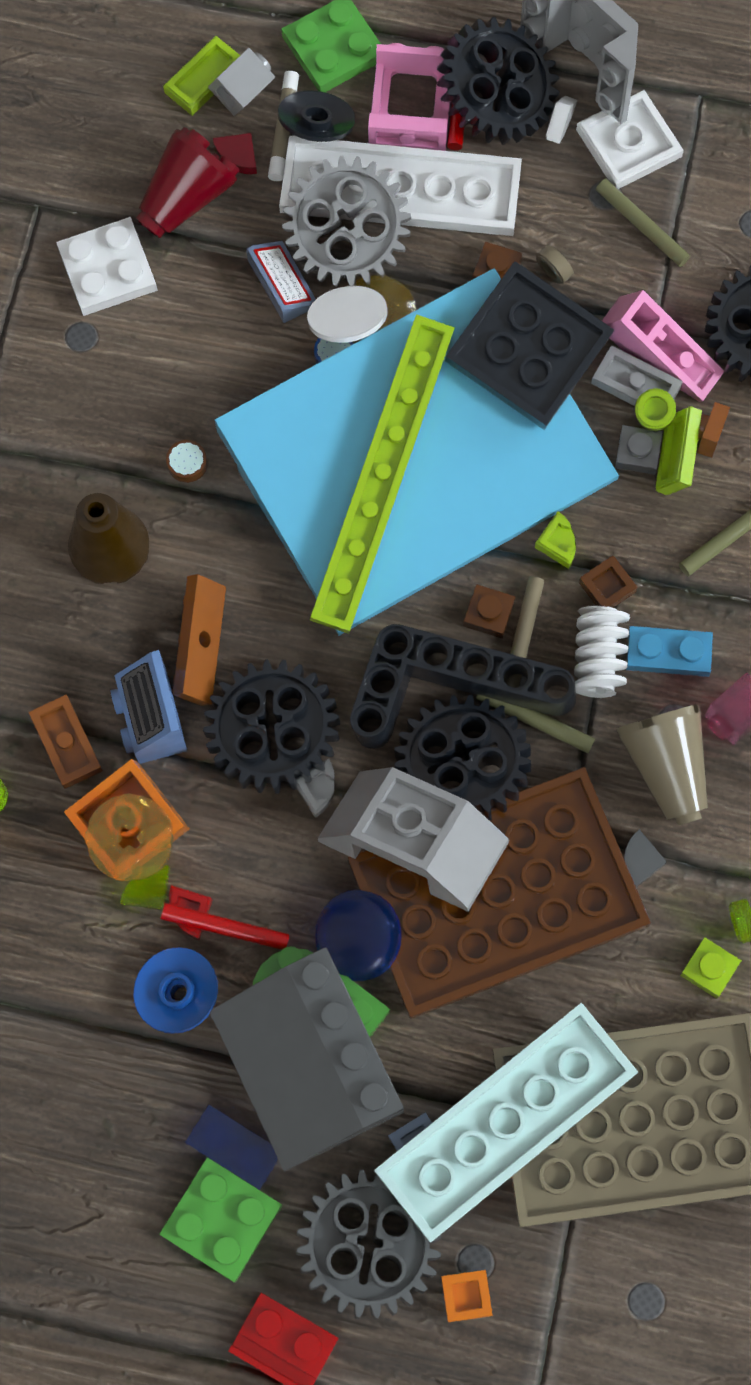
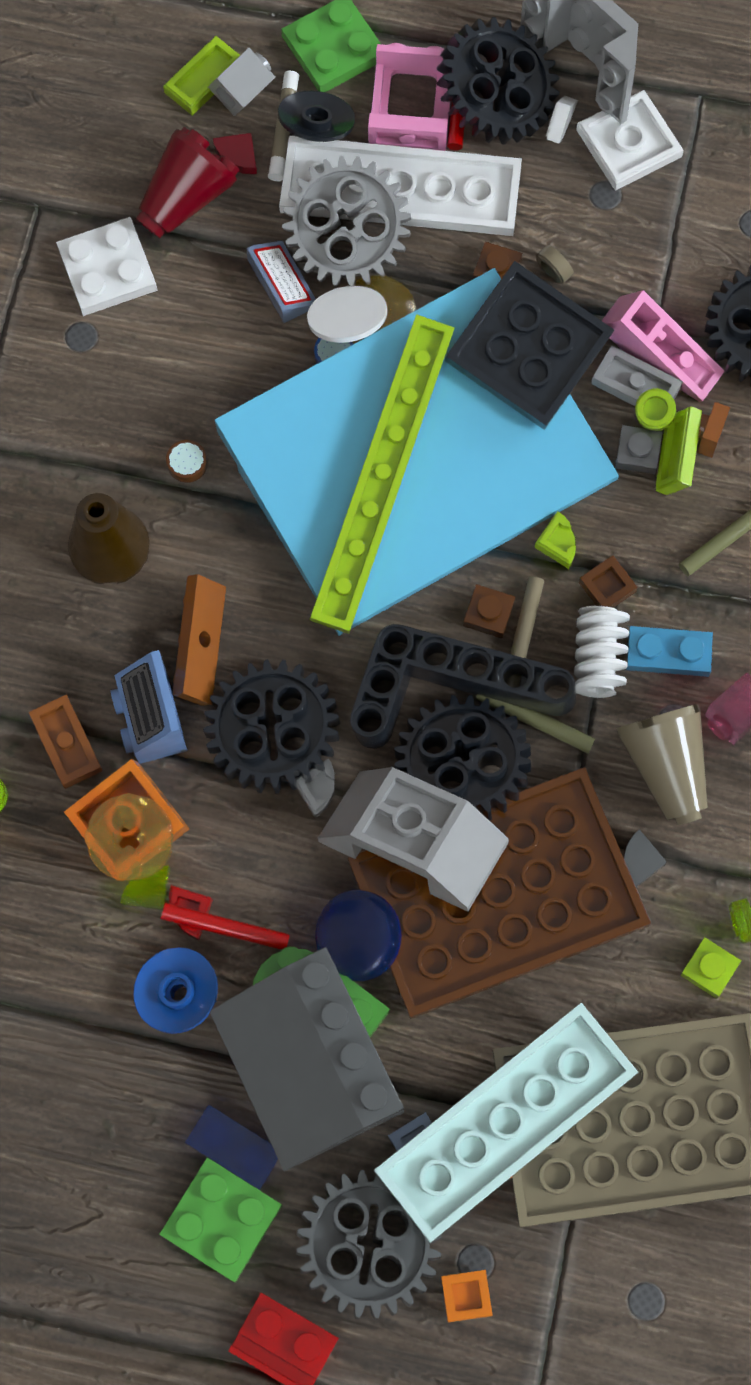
(643, 222): olive bar -> none

